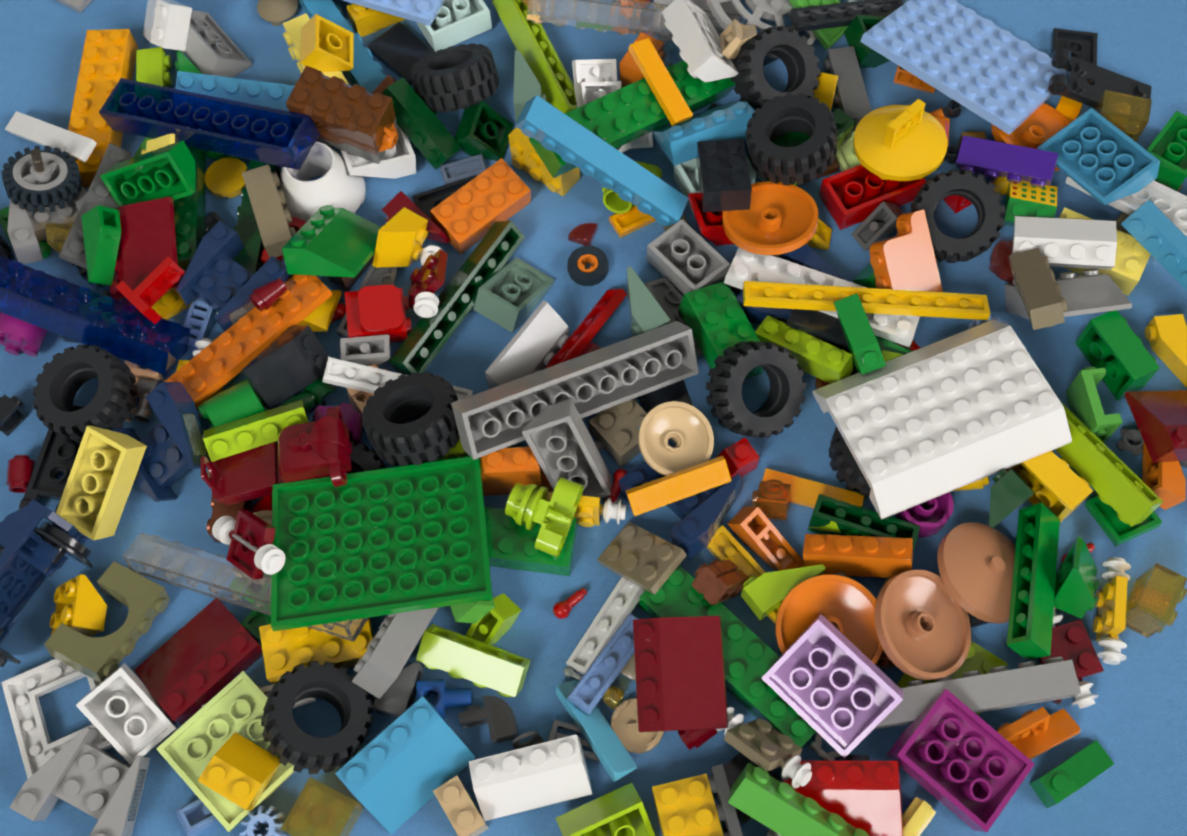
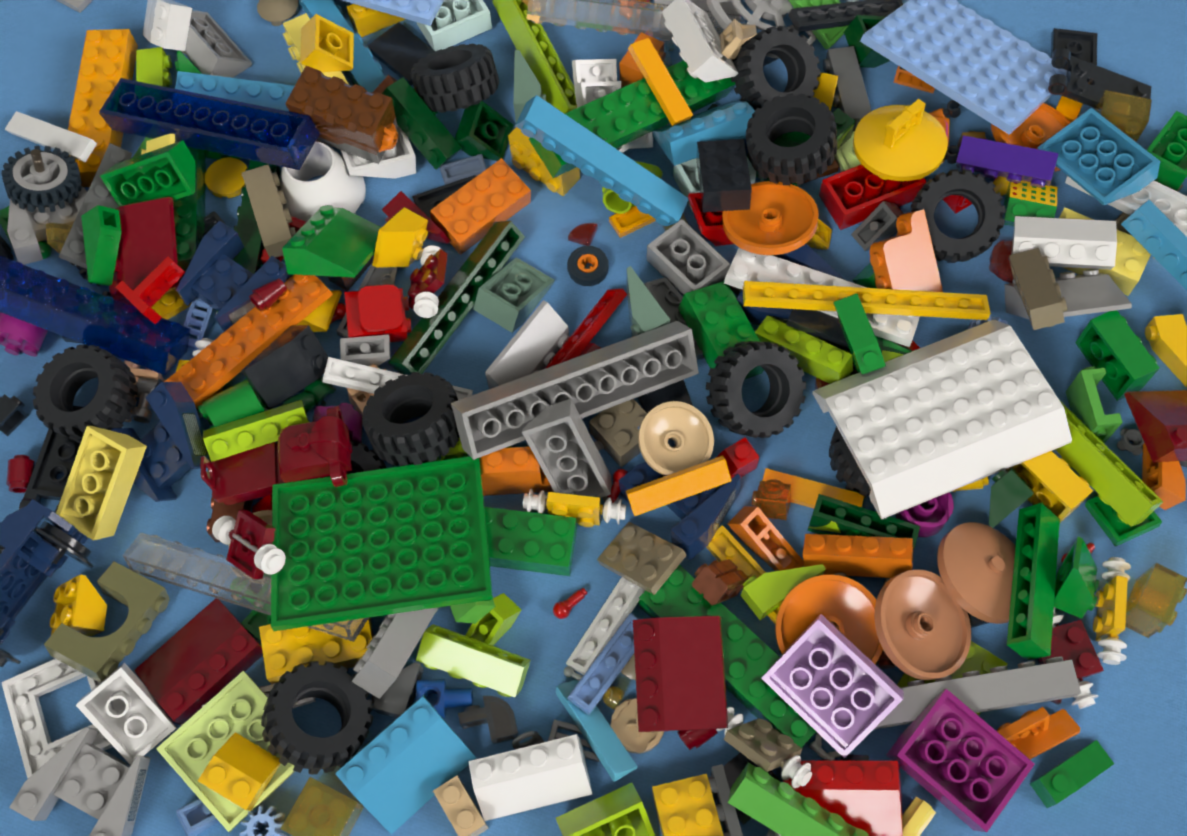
(531, 506): lime beam -> none

